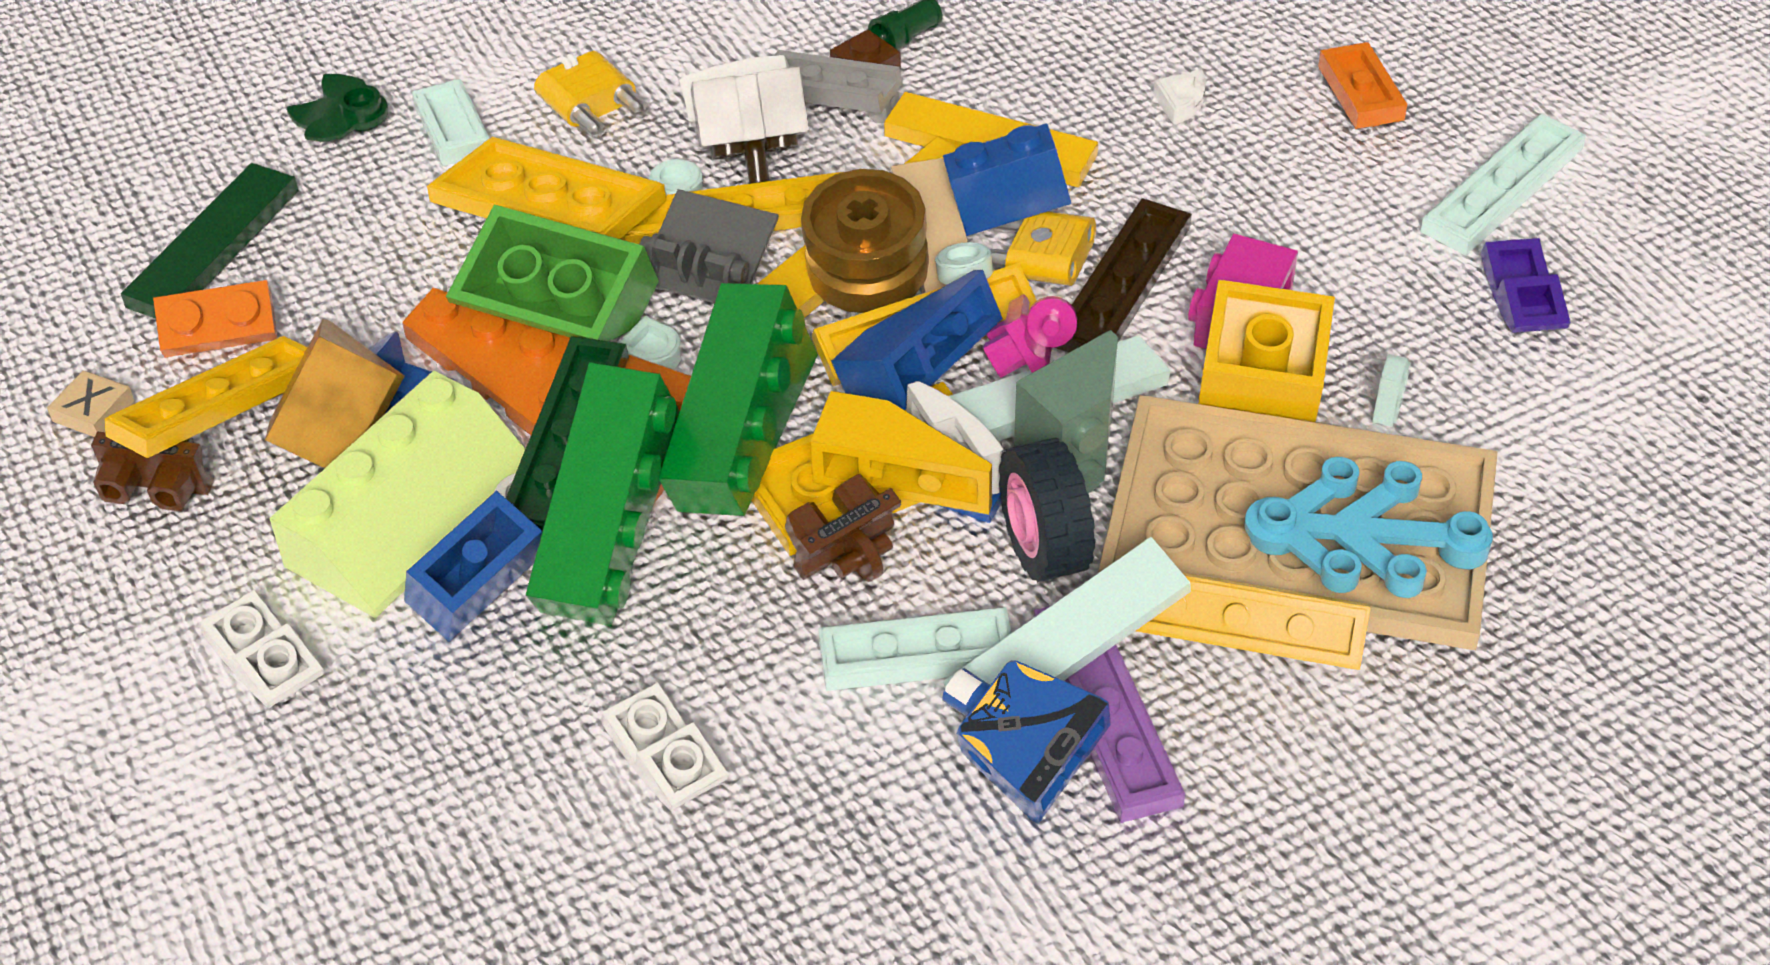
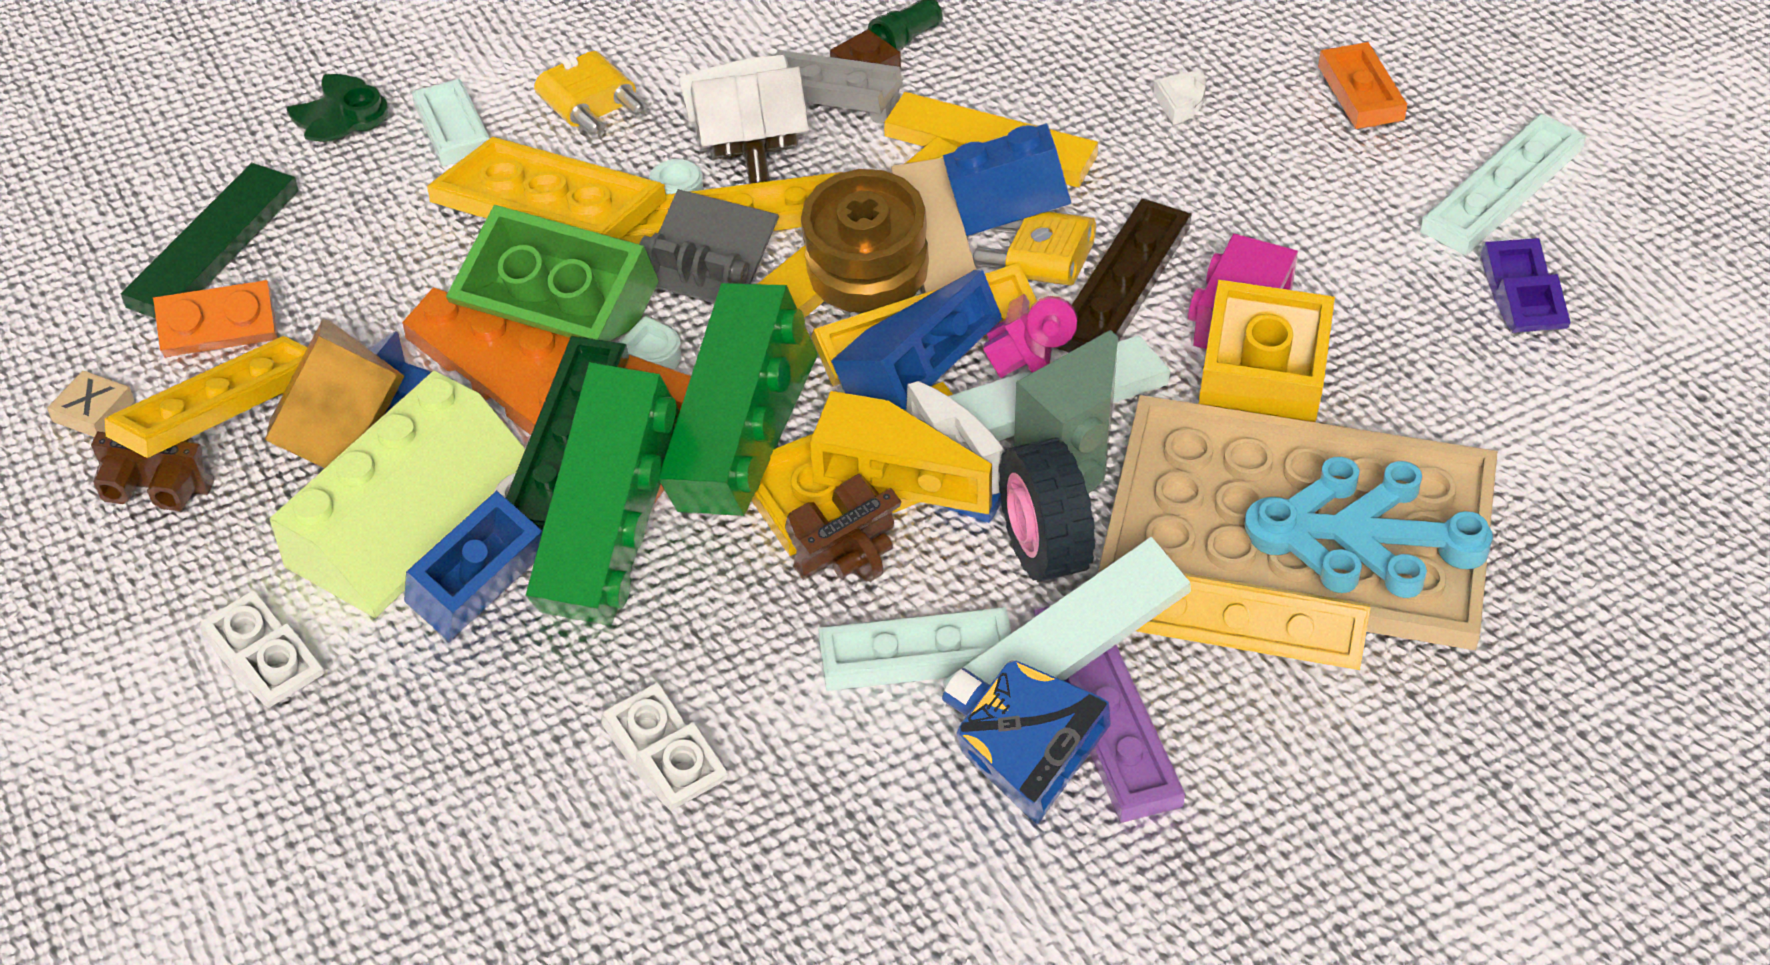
(962, 259): light aqua tile -> none
(1391, 390): light aqua tile -> none

